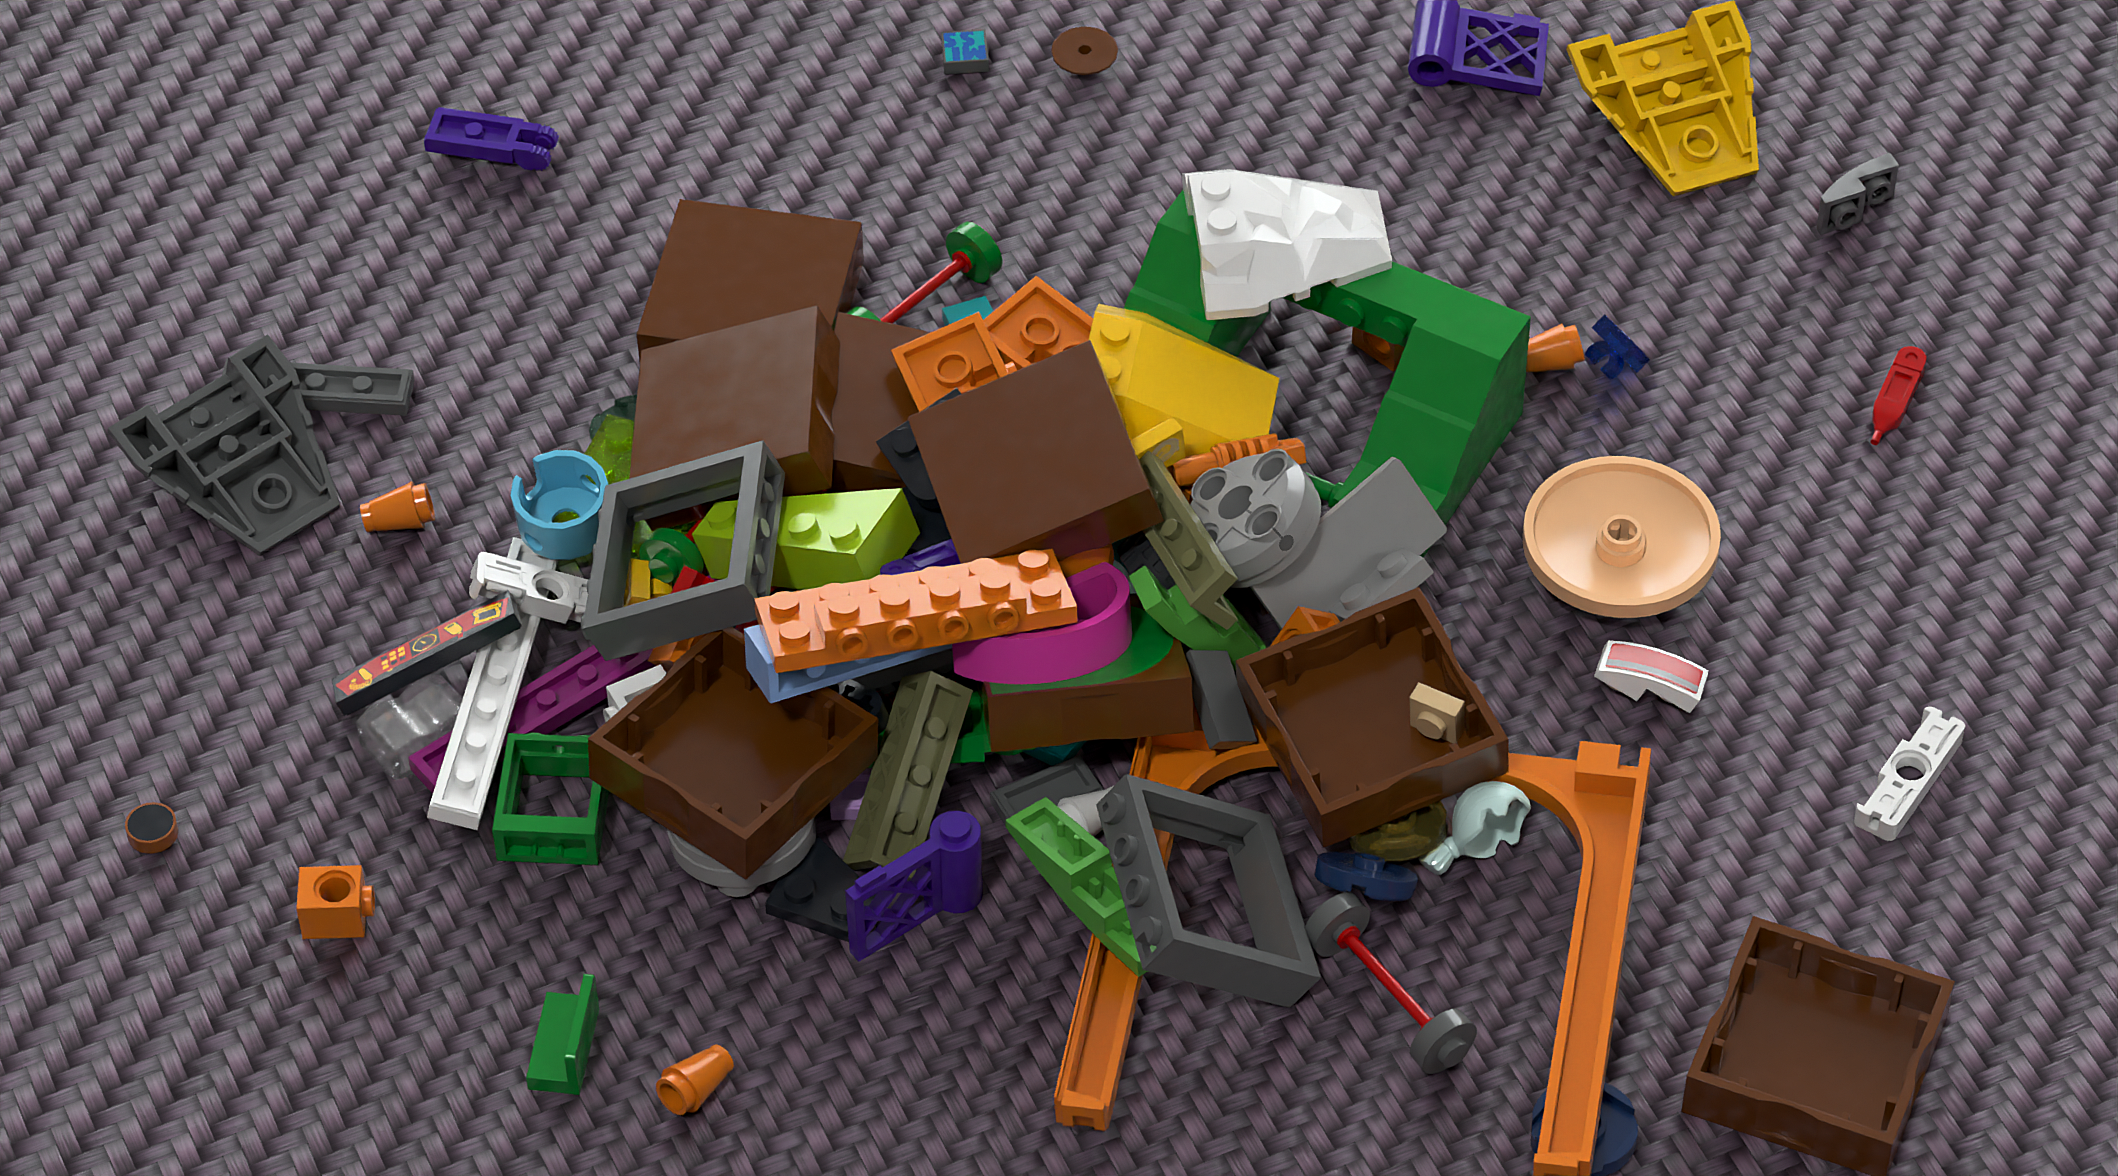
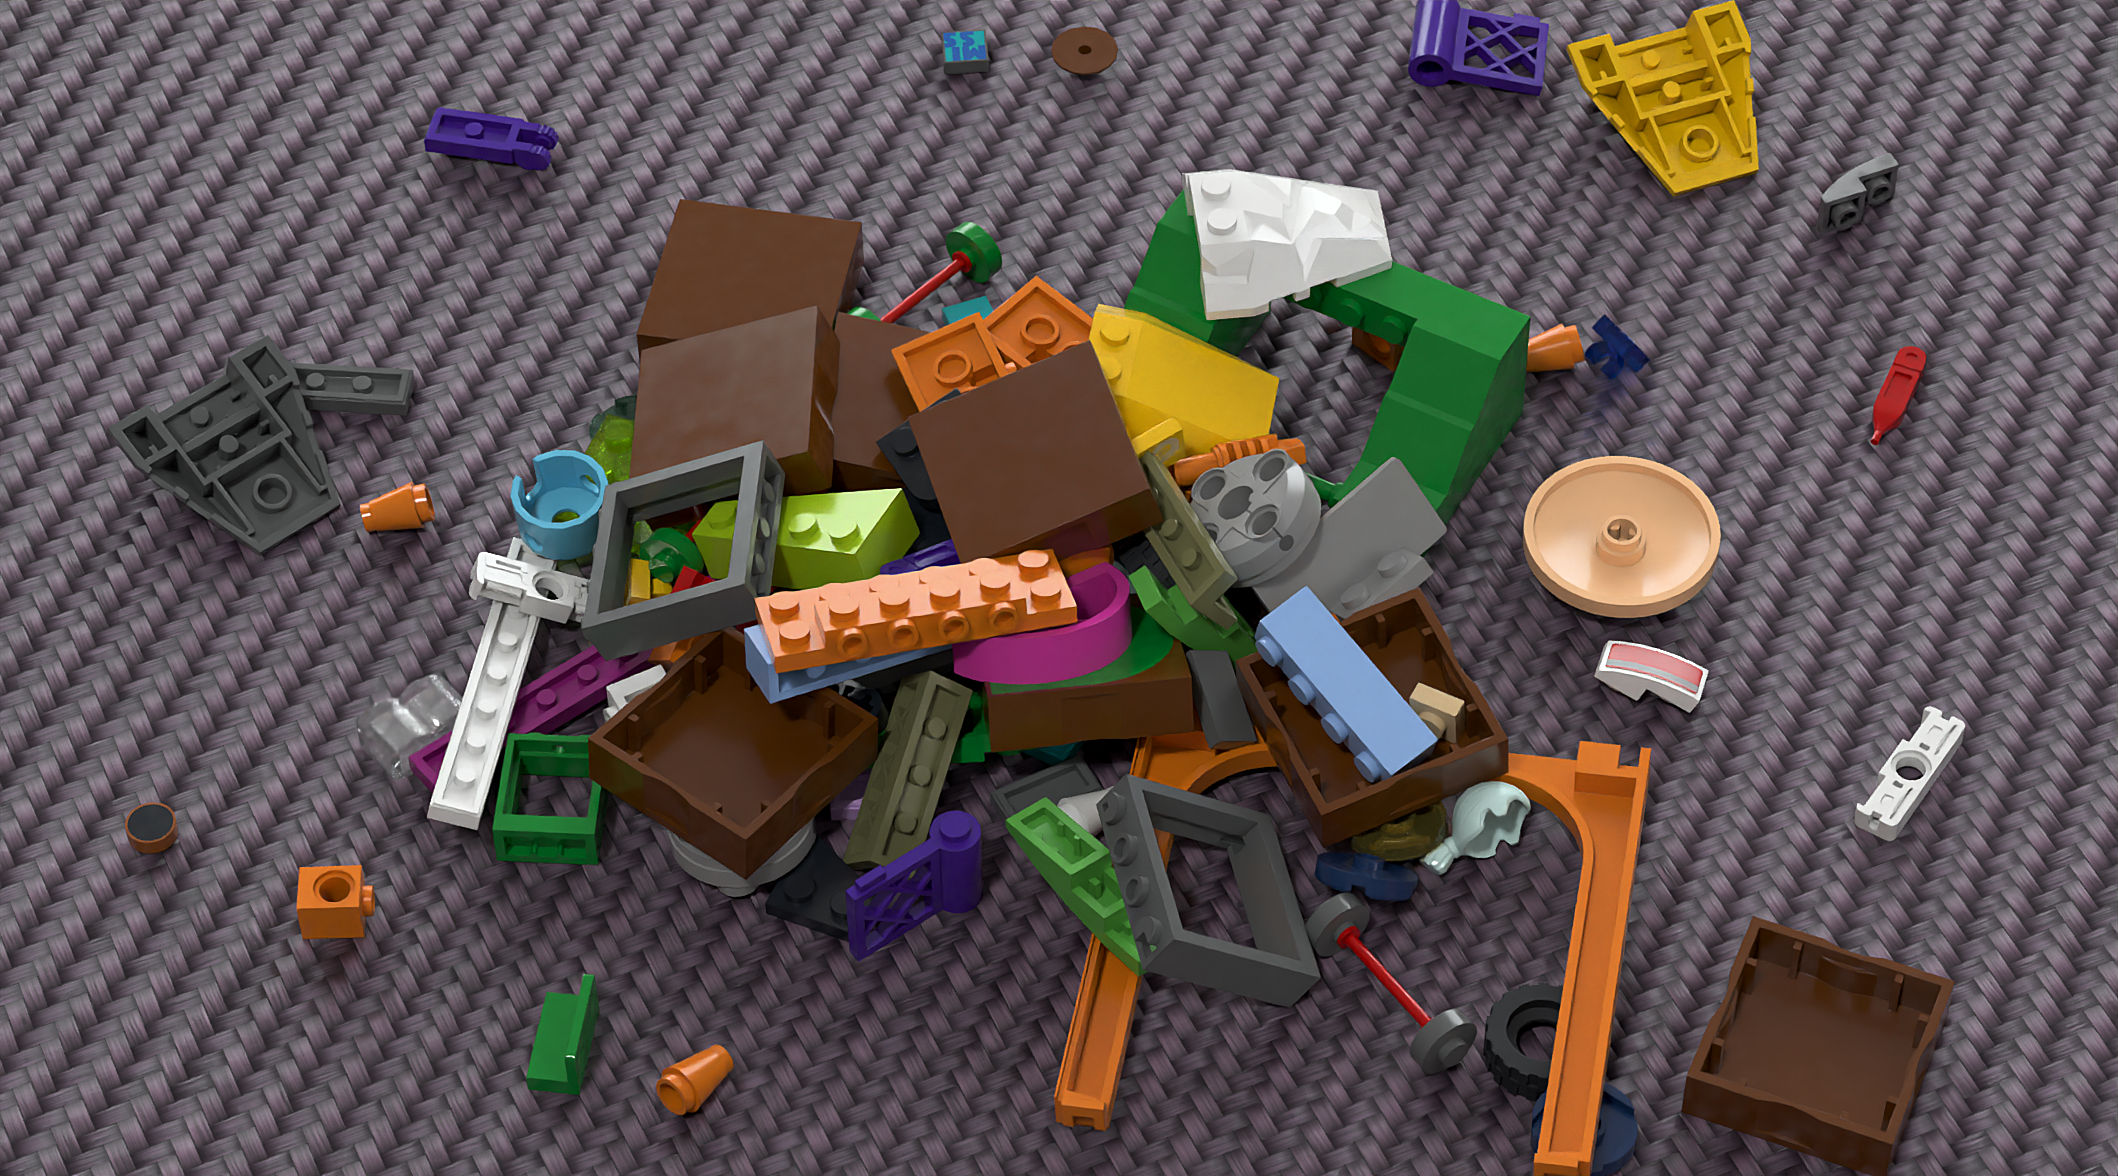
(426, 653): black tile -> none
(1343, 687): none -> light blue brick
(1507, 1017): none -> black tyre

